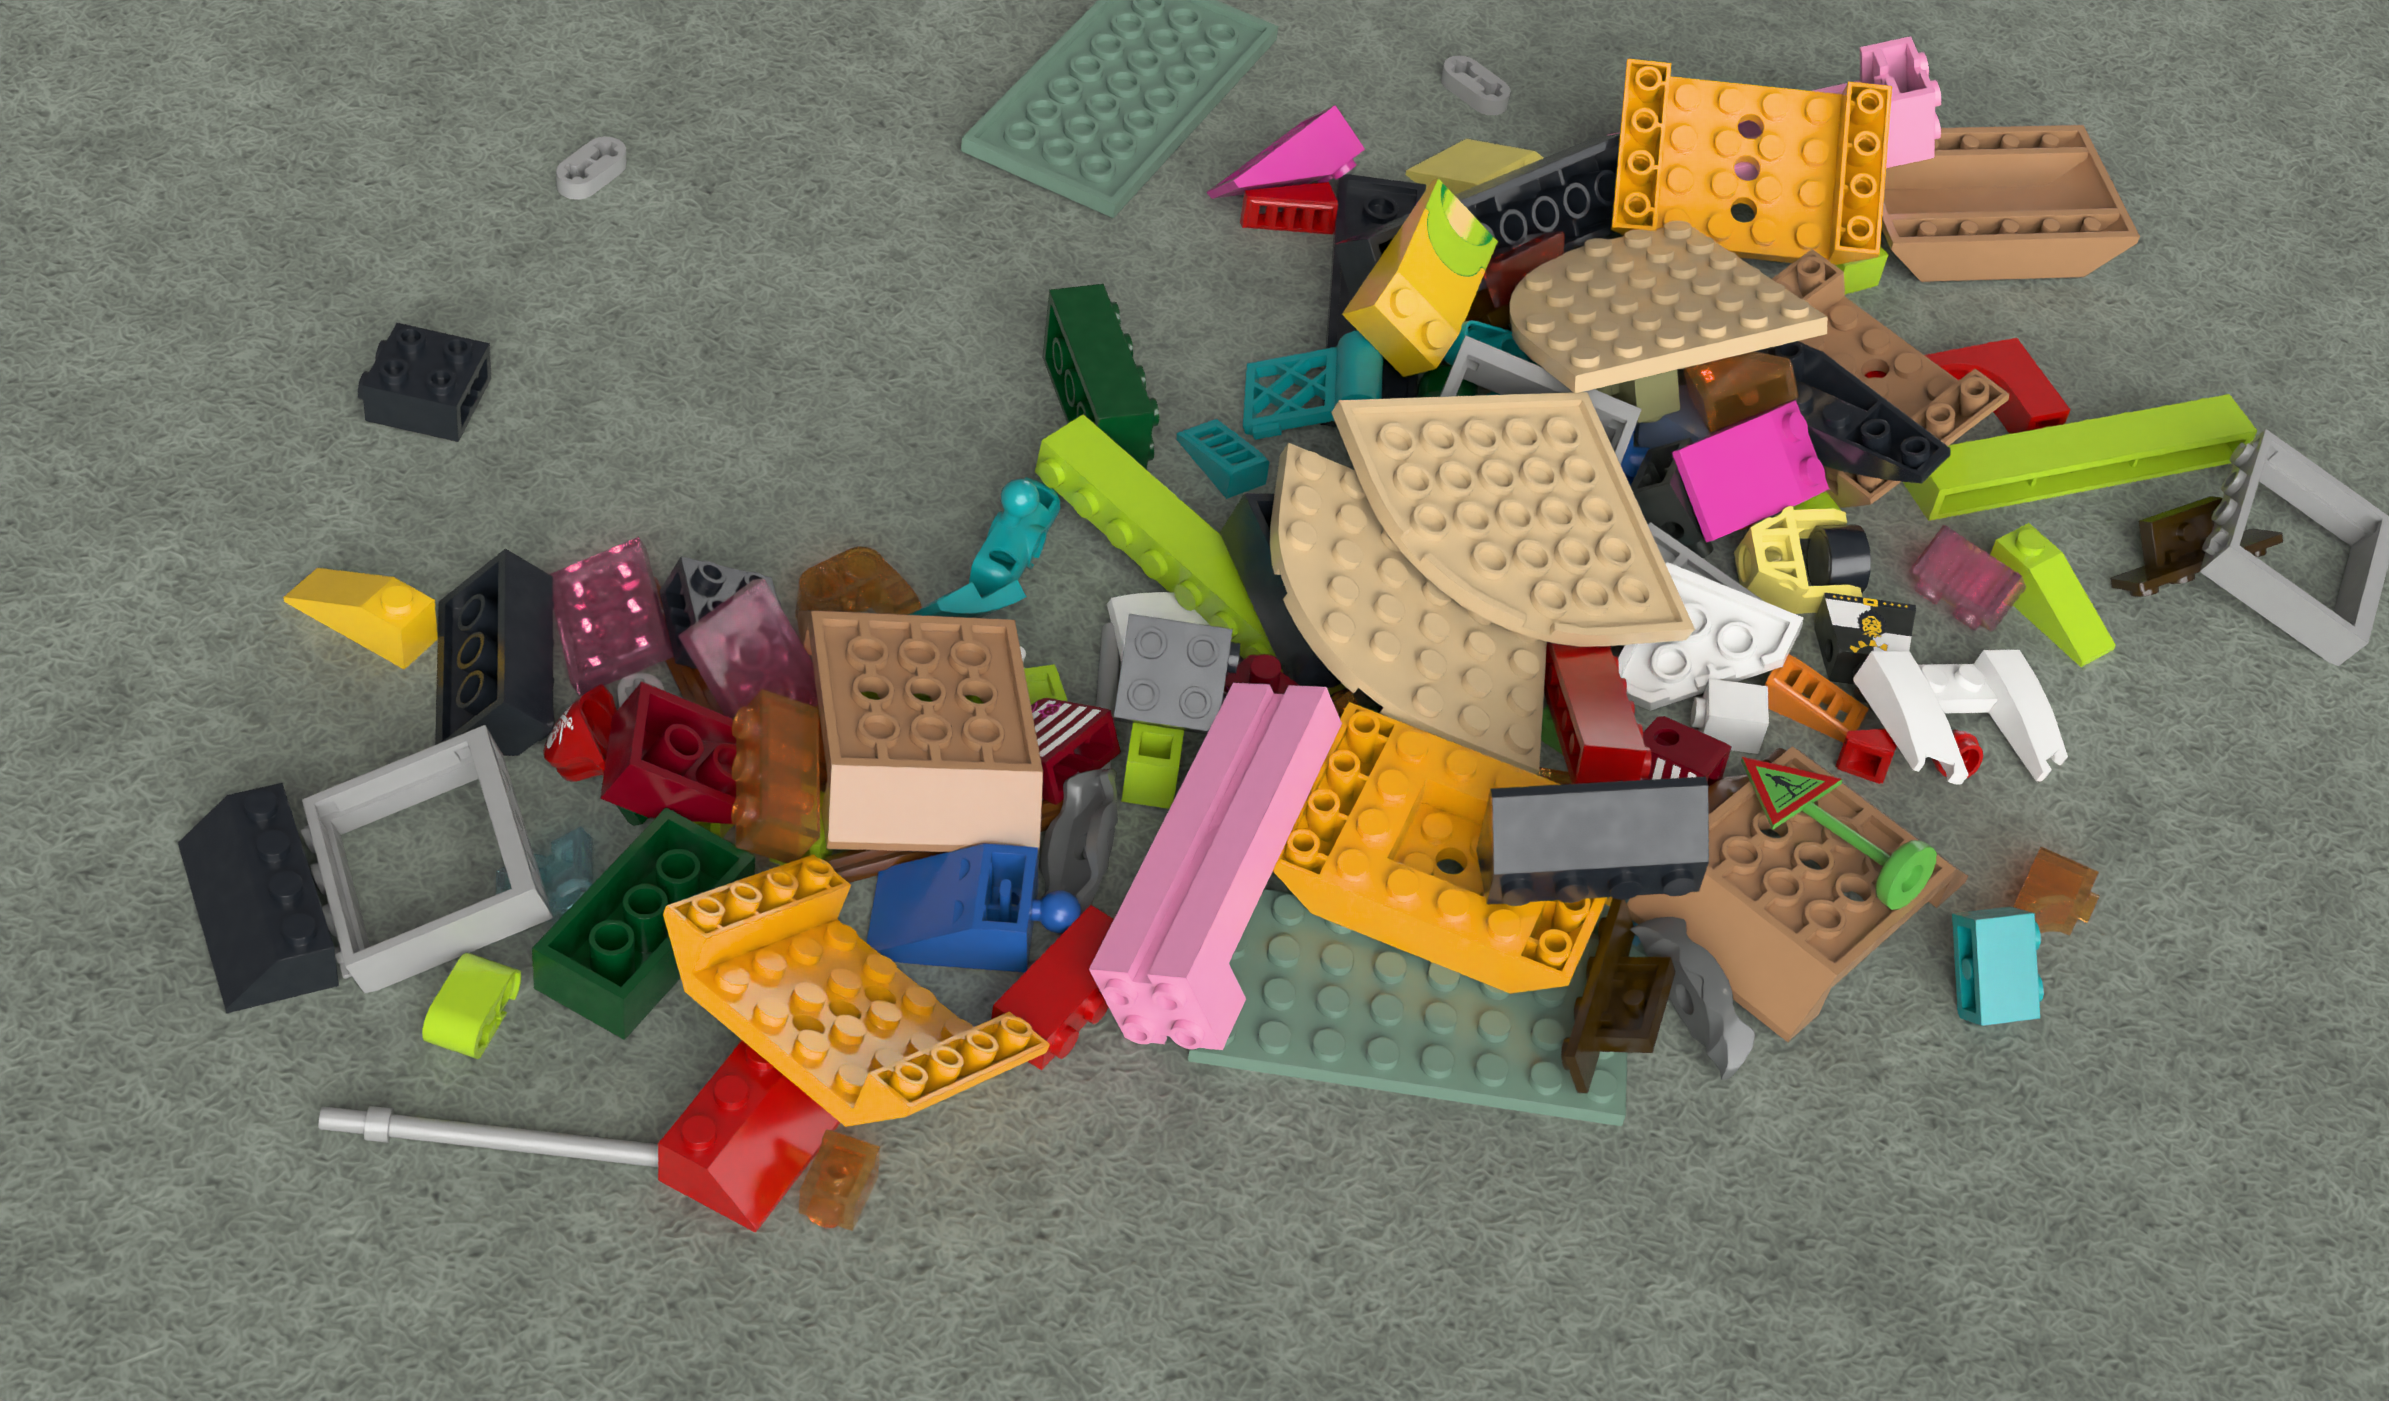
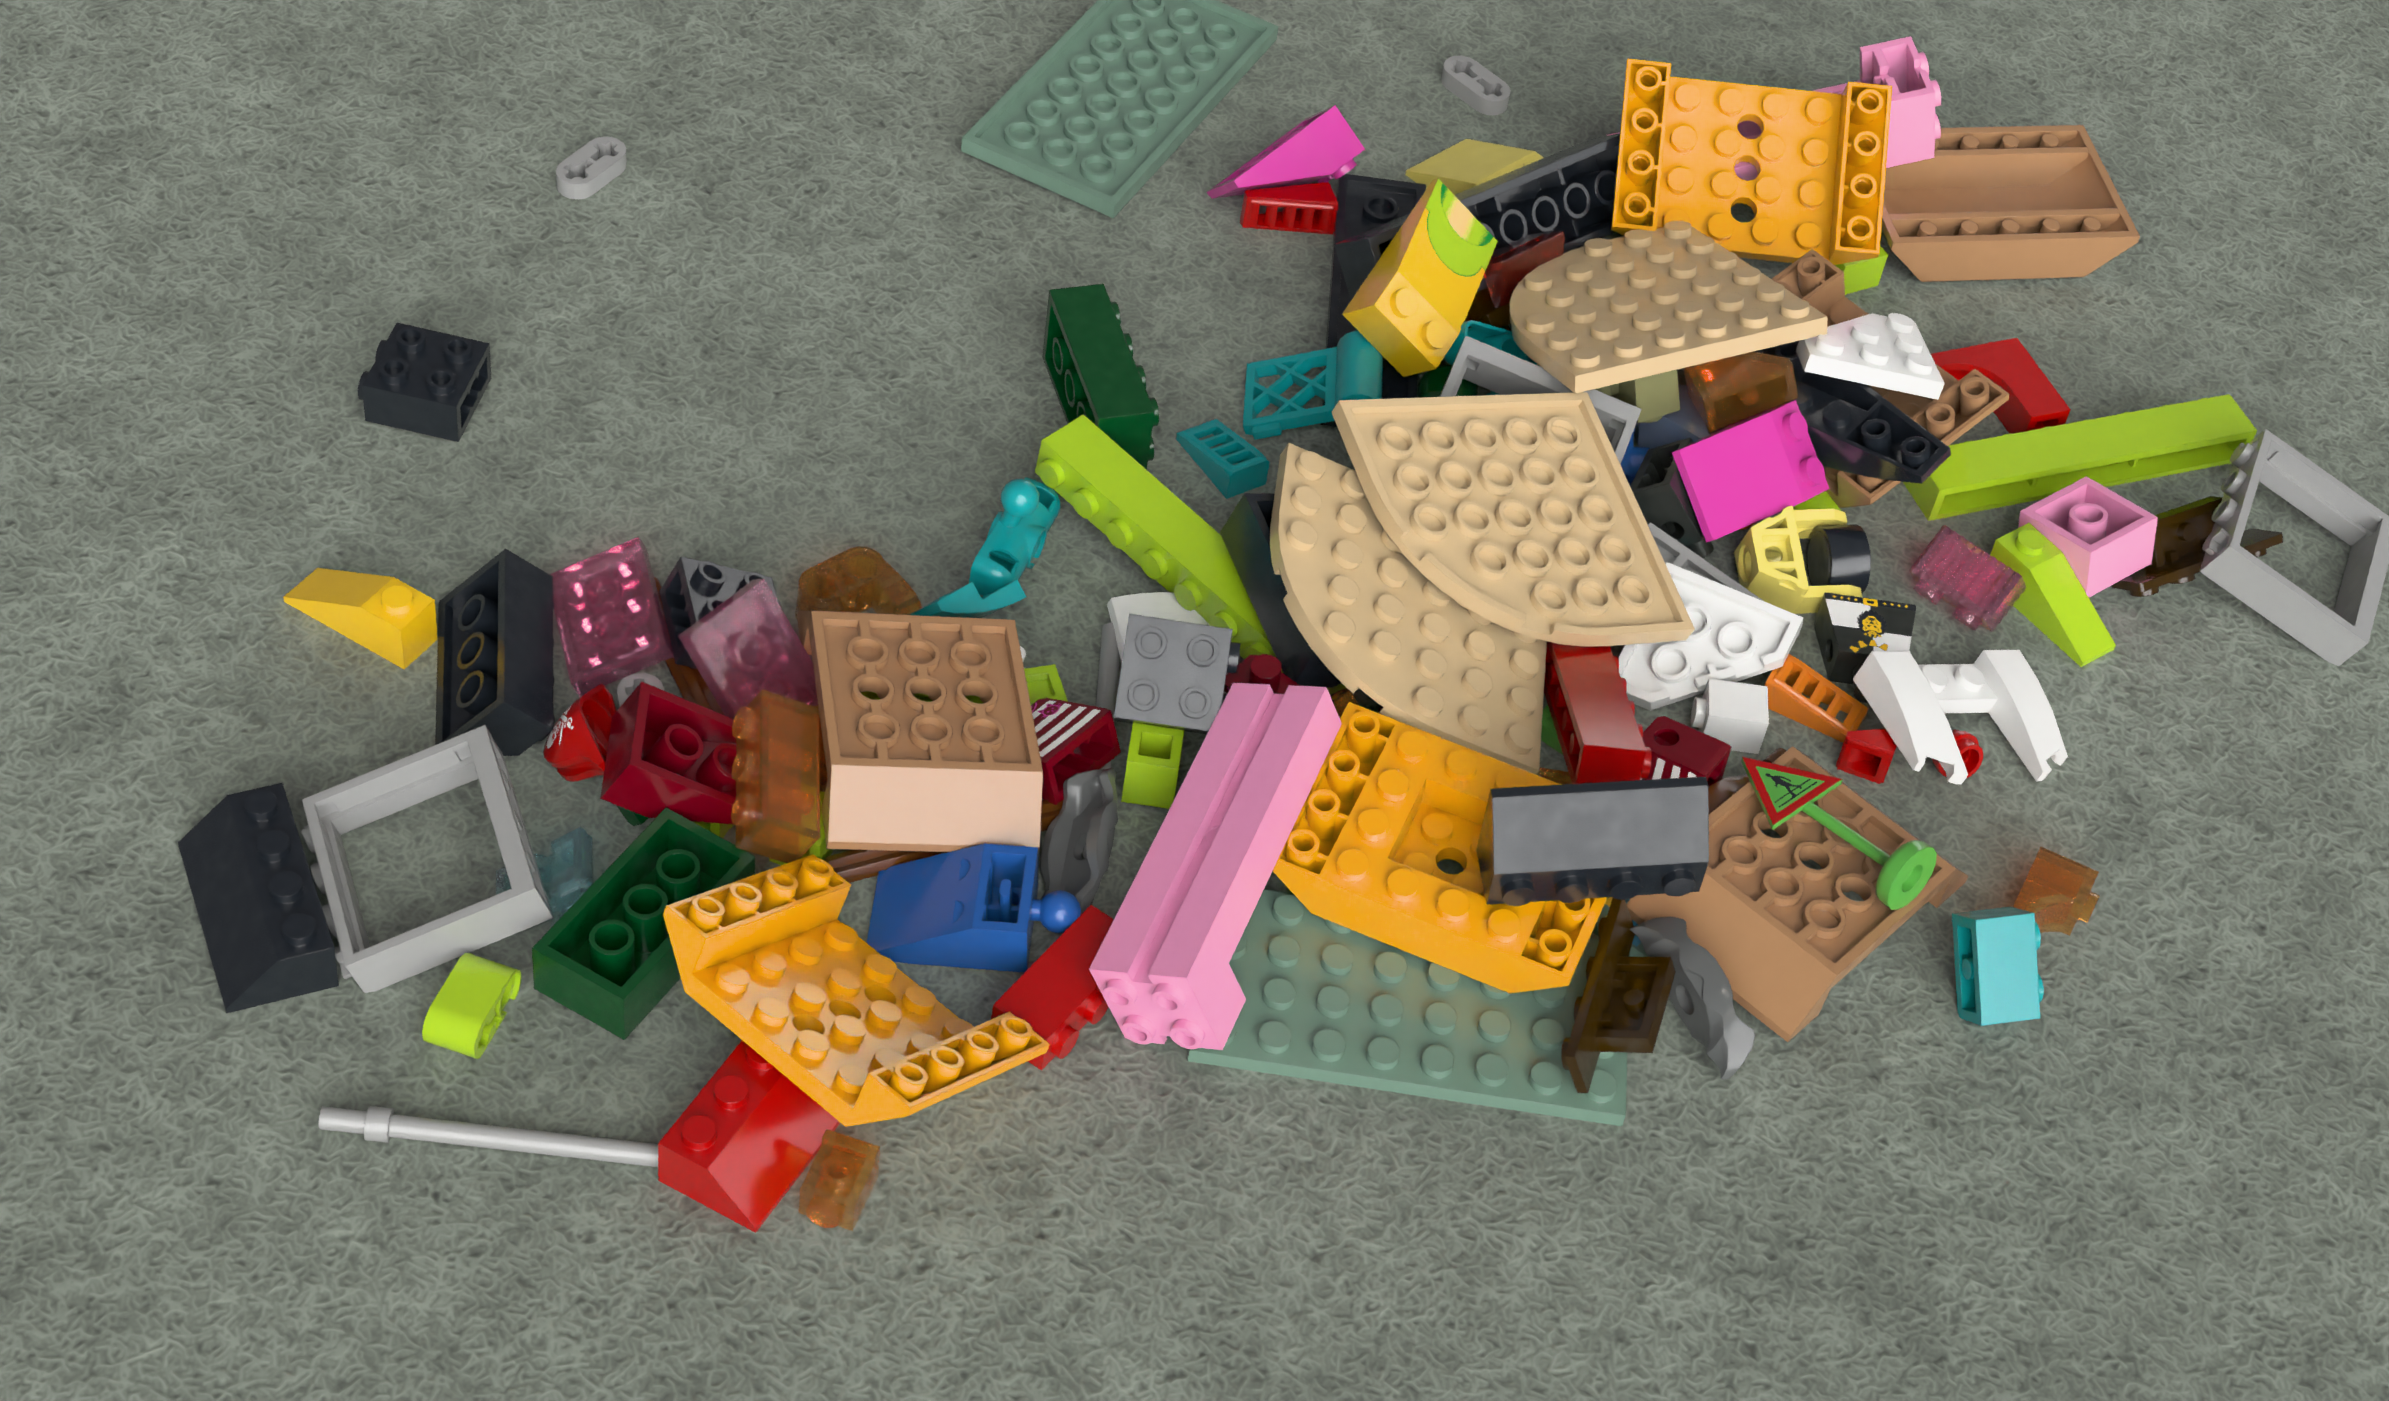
(1875, 353): none -> white plate
(2096, 531): none -> bright pink brick

